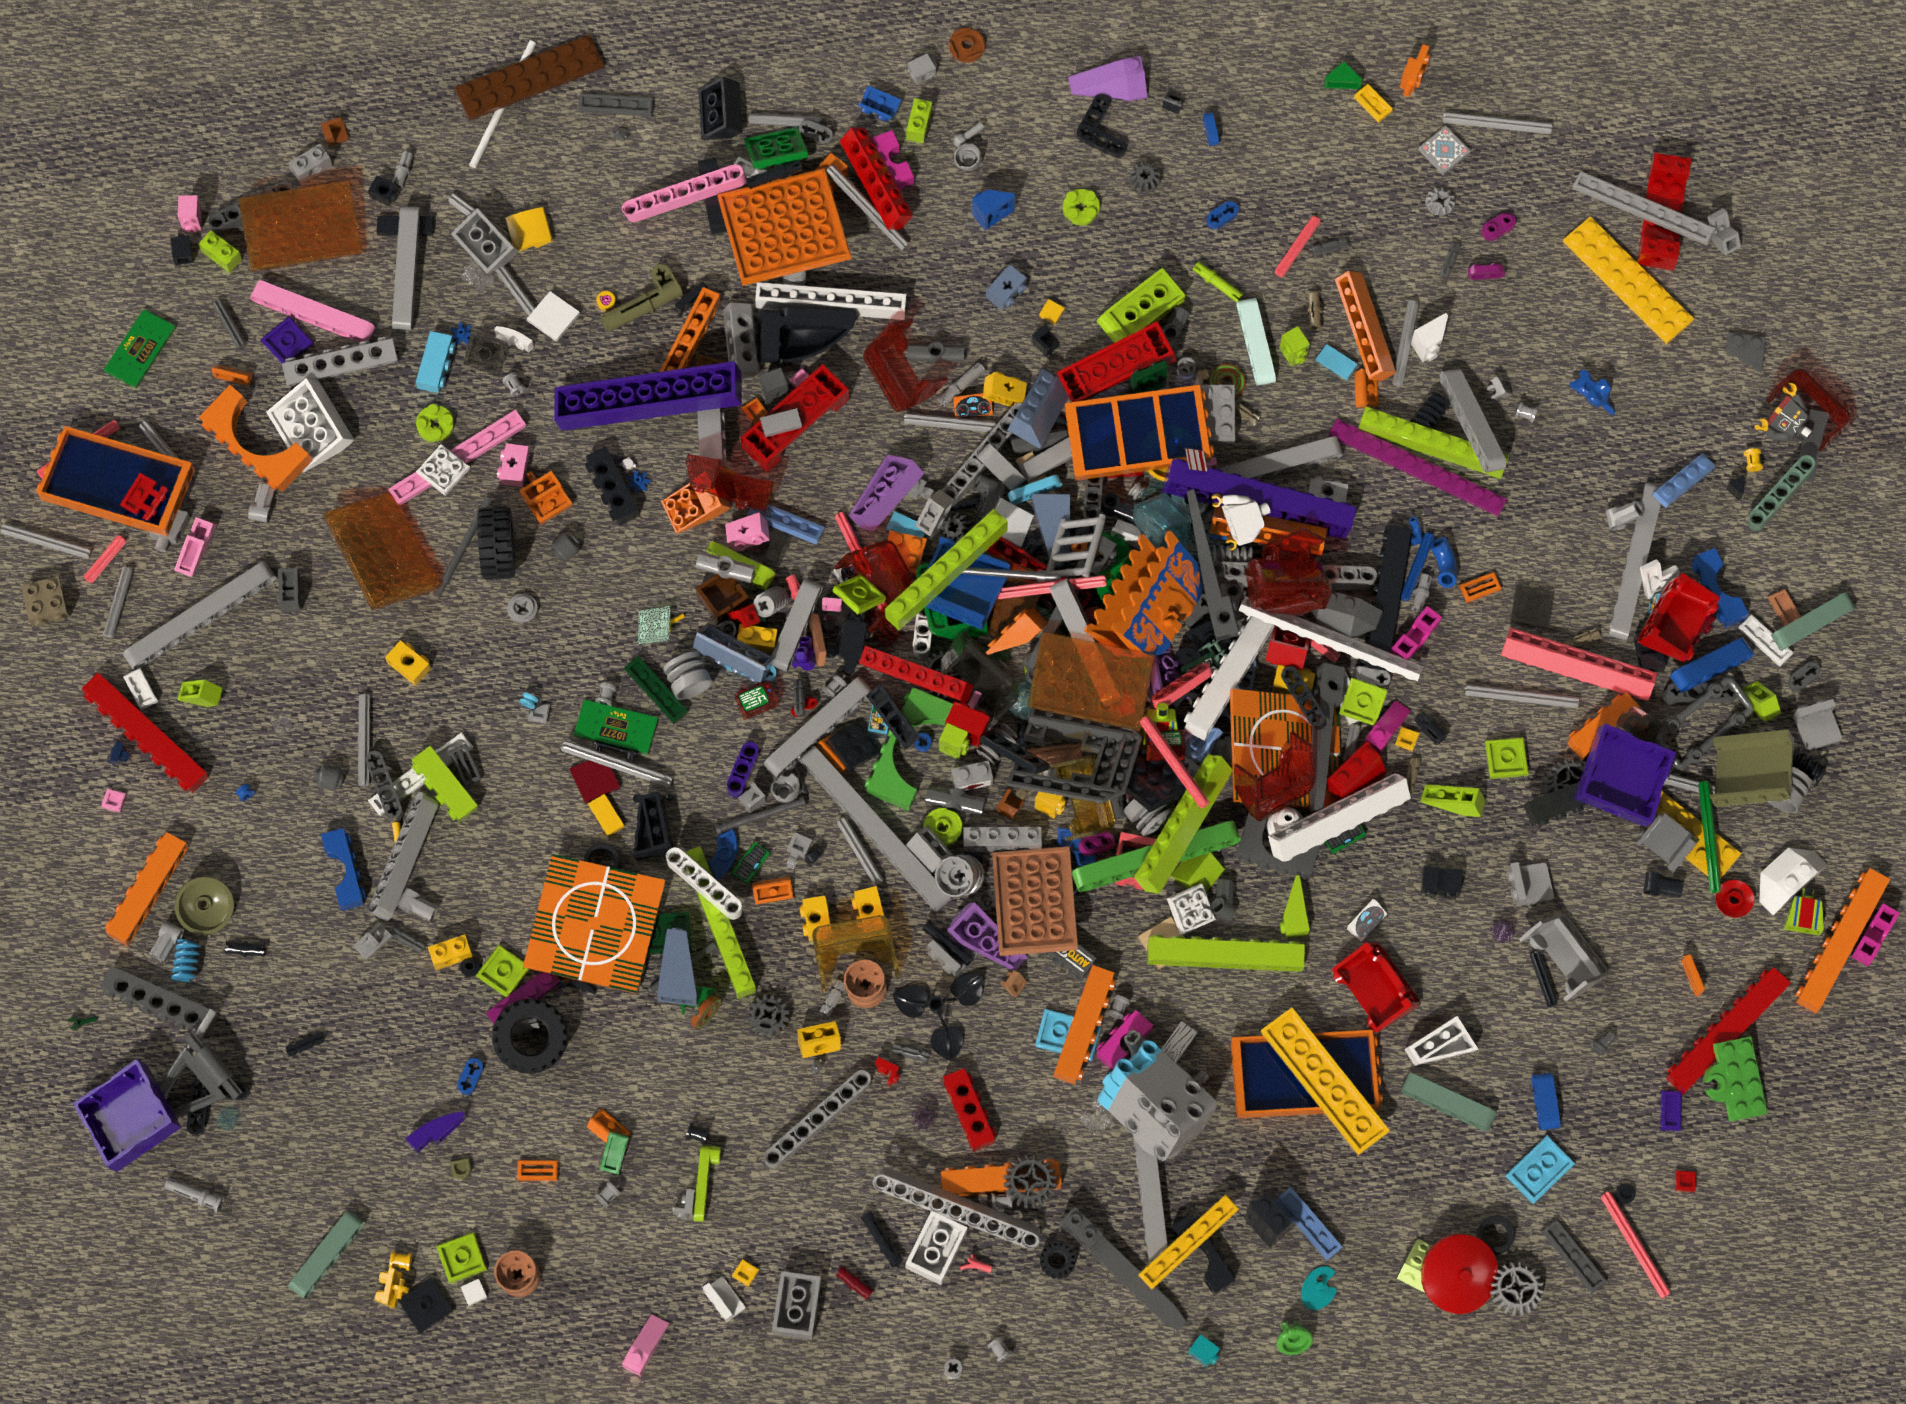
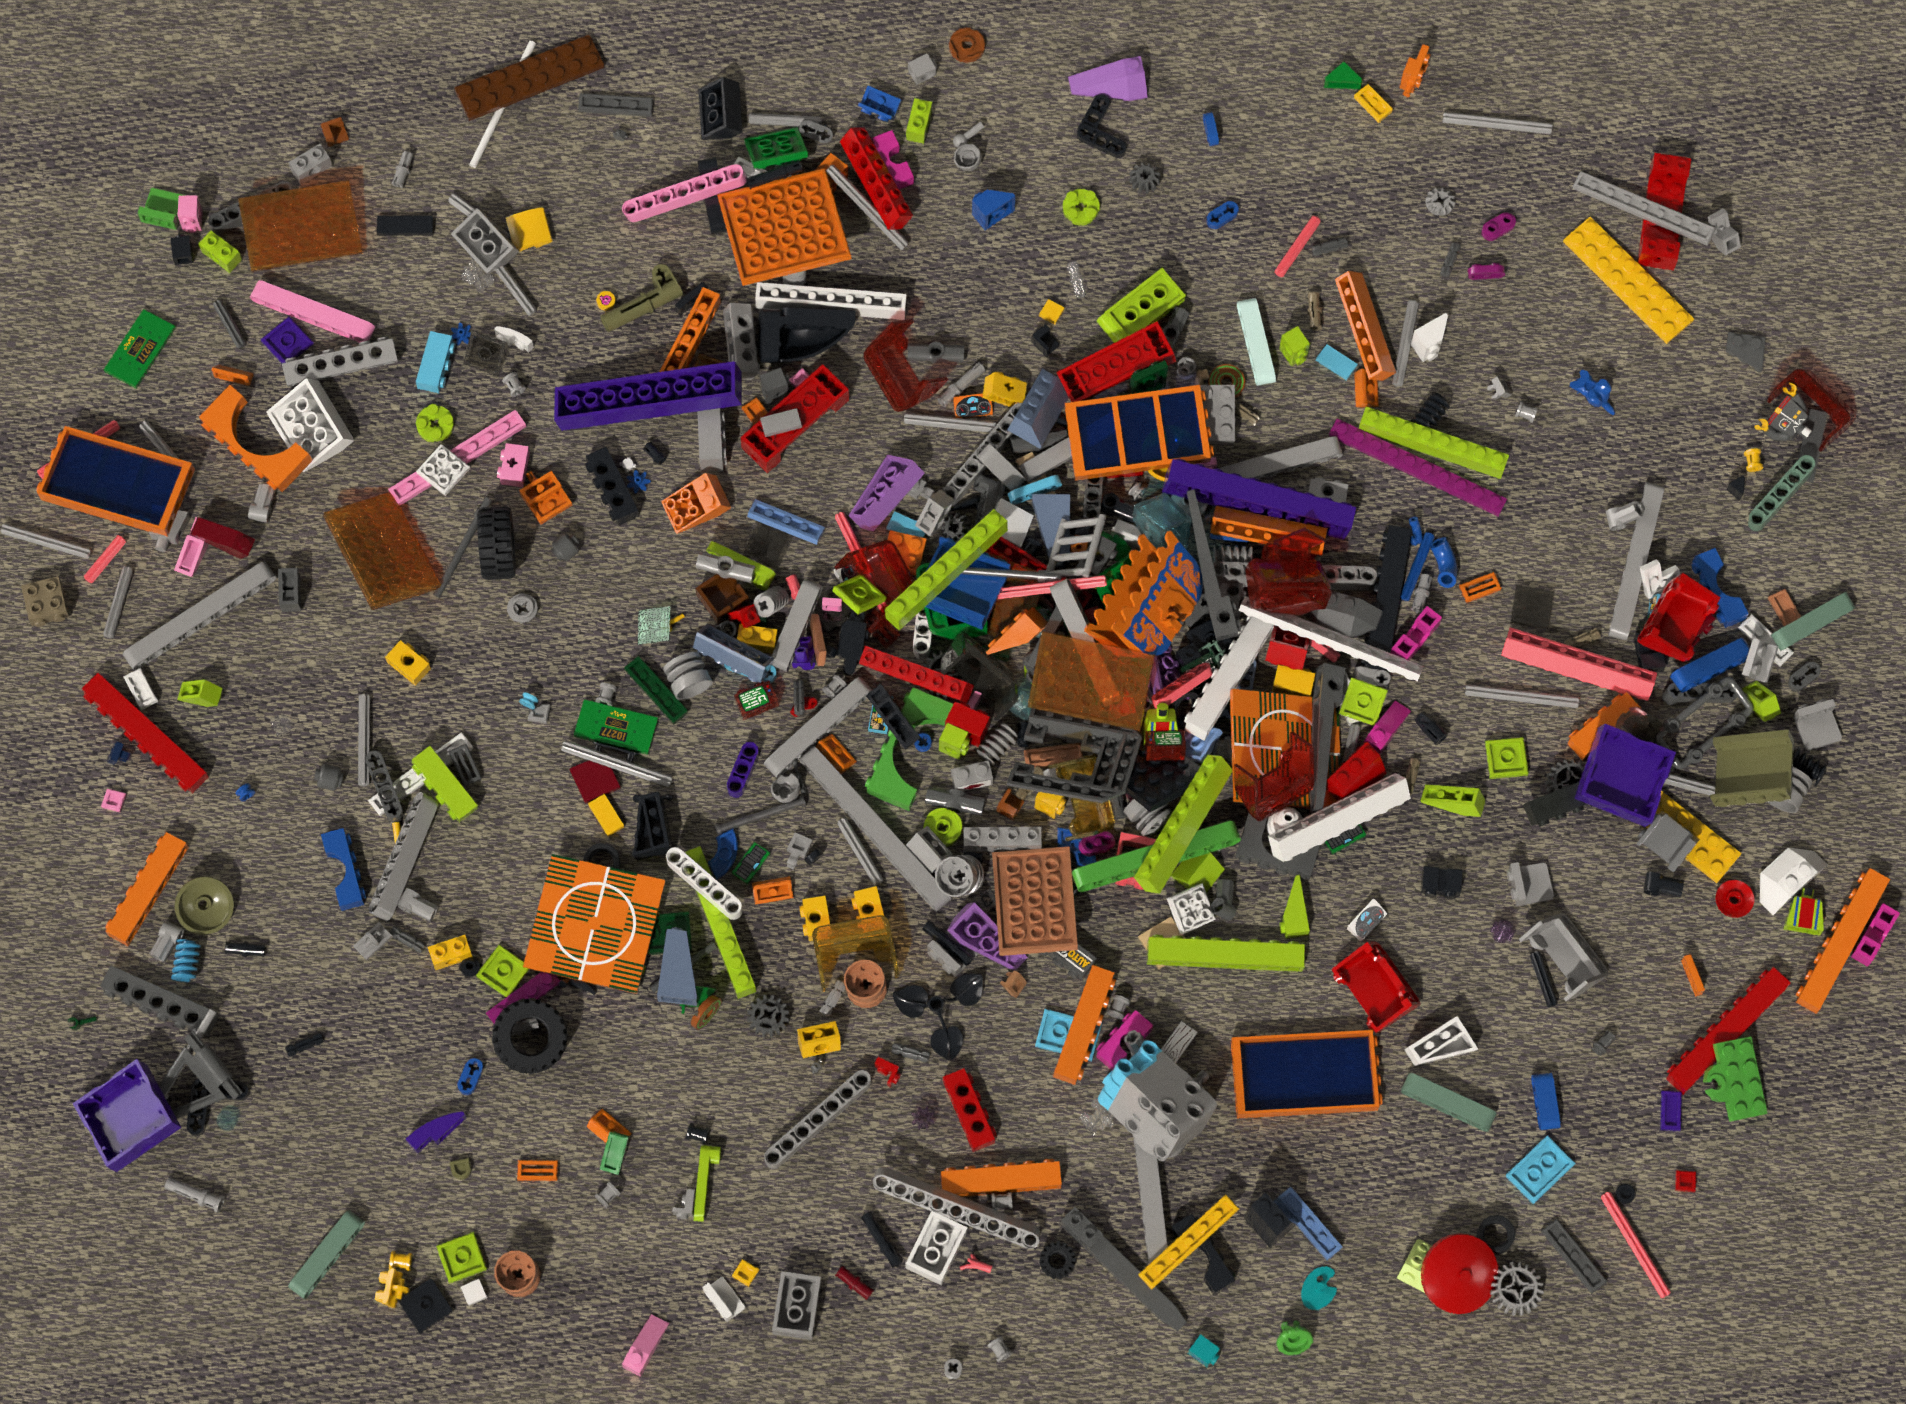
(139, 494): red plate -> none
(161, 209): none -> bright green bracket
(223, 537): none -> dark red slope
(380, 184): black brick -> none
(406, 268): light grey beam -> none
(553, 316): white tile -> none
(657, 456): none -> black pin
(710, 477): clear red windscreen -> none
(747, 532): bright pink brick -> none
(752, 798): light grey panel -> none
(853, 746): black plate -> none
(1008, 278): sand blue brick -> none
(1014, 752): black tile -> none
(1027, 1198): dark grey gear -> none
(1076, 279): none -> clear axle
(1173, 103): black slope -> none
(1174, 762): coral axle -> none
(1196, 460): sticker -> none
(1211, 277): lime pin -> none
(1243, 517): white torso -> none
(1304, 697): black beam -> none
(1325, 1081): yellow plate -> none
(1407, 738): yellow tile -> none
(1444, 150): light grey tile -> none
(1472, 420): light grey beam -> none
(1684, 480): medium blue plate -> none
(1709, 837): green axle -> none
(1759, 661): none -> light grey bracket

